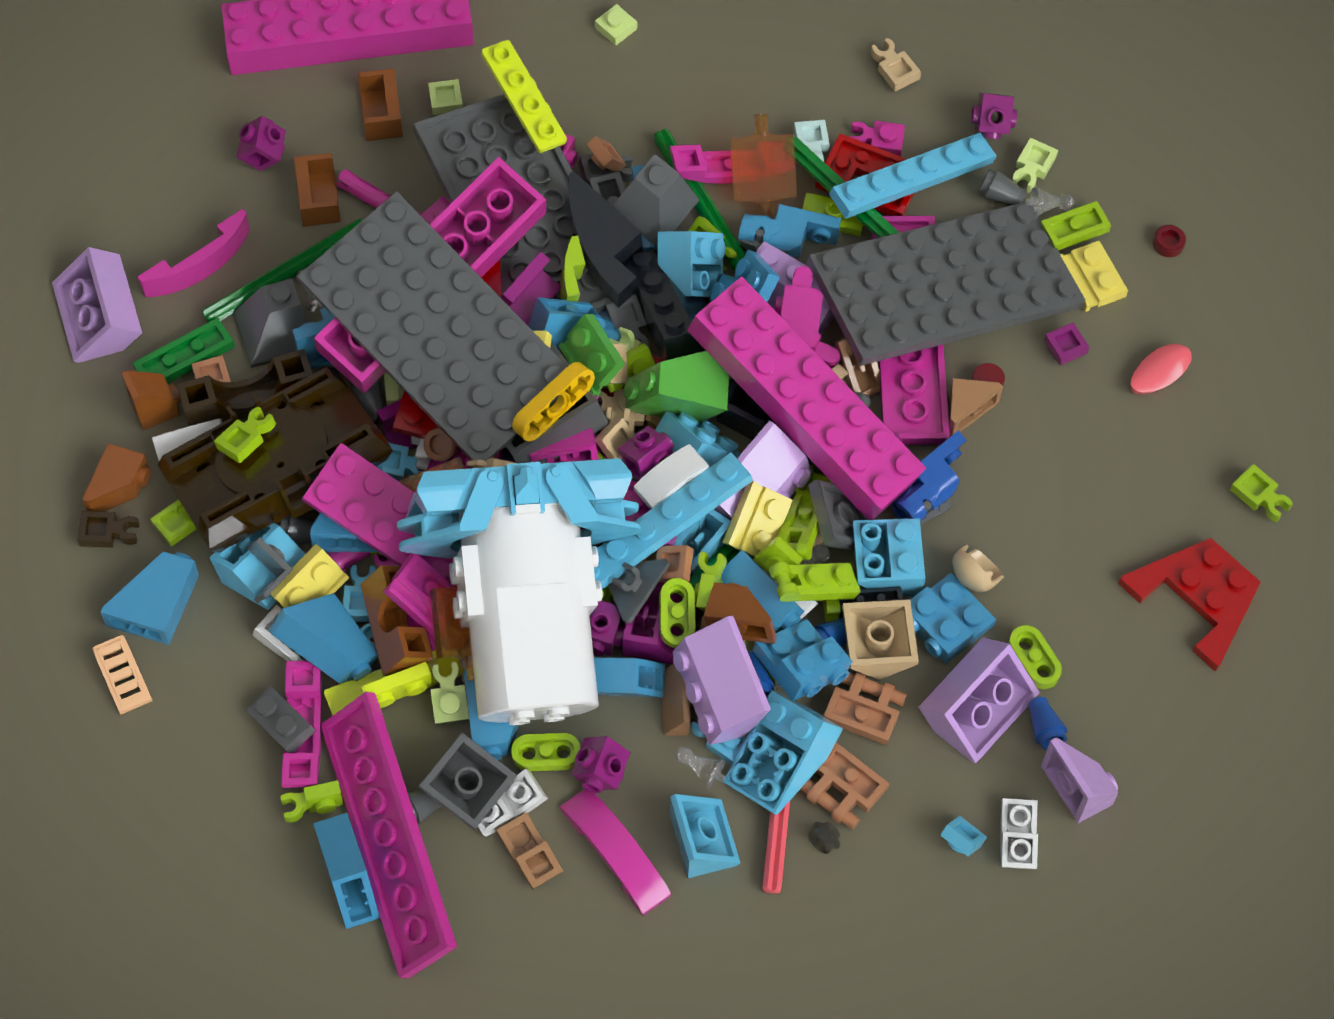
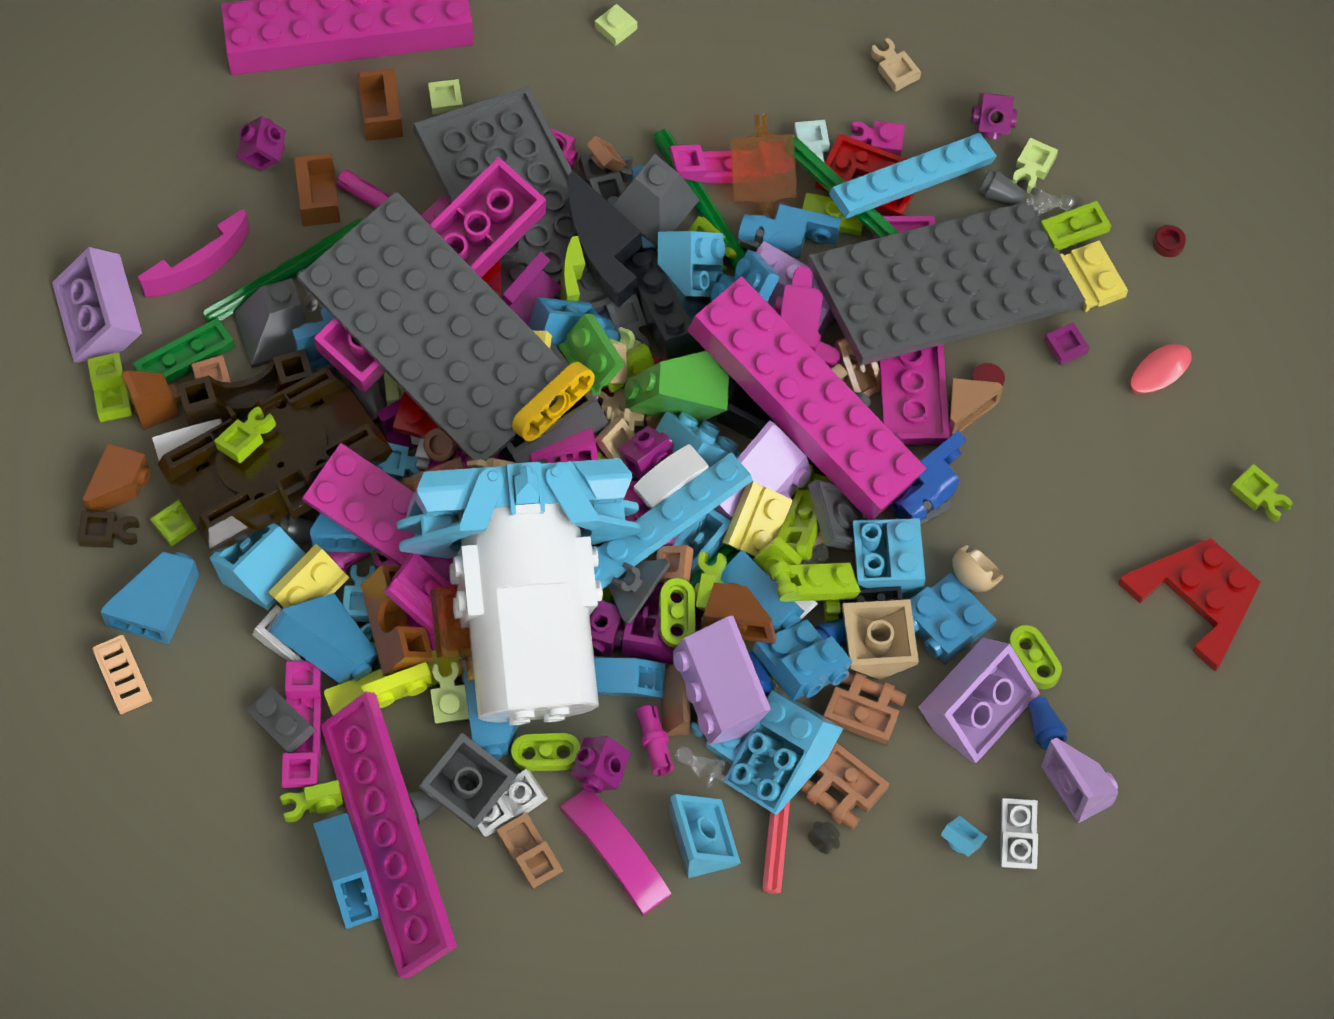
(109, 388): none -> lime slope
(273, 560): dark grey bracket -> none
(524, 96): neon yellow bracket -> none
(655, 740): none -> dark pink pin

